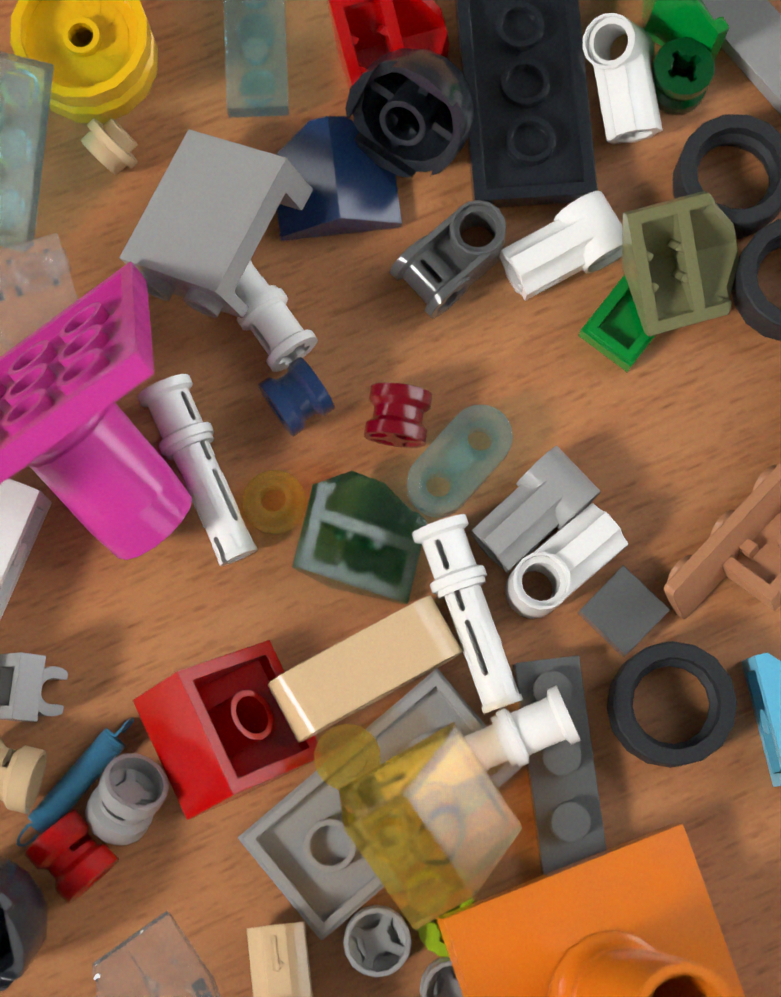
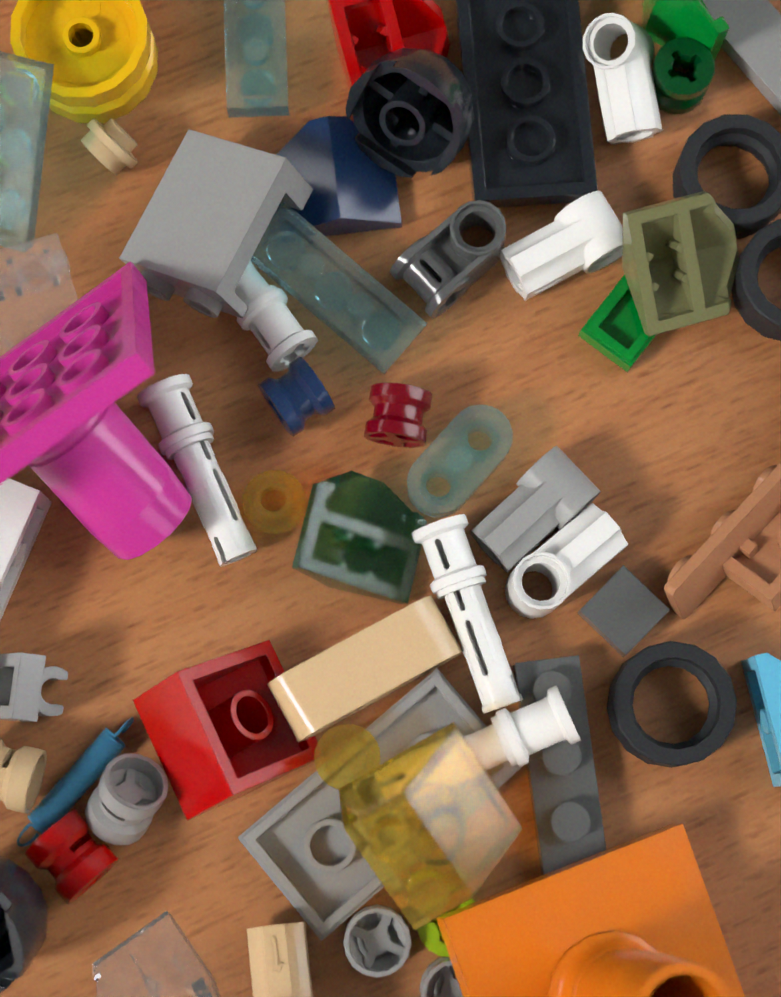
(336, 289): none -> clear light blue plate

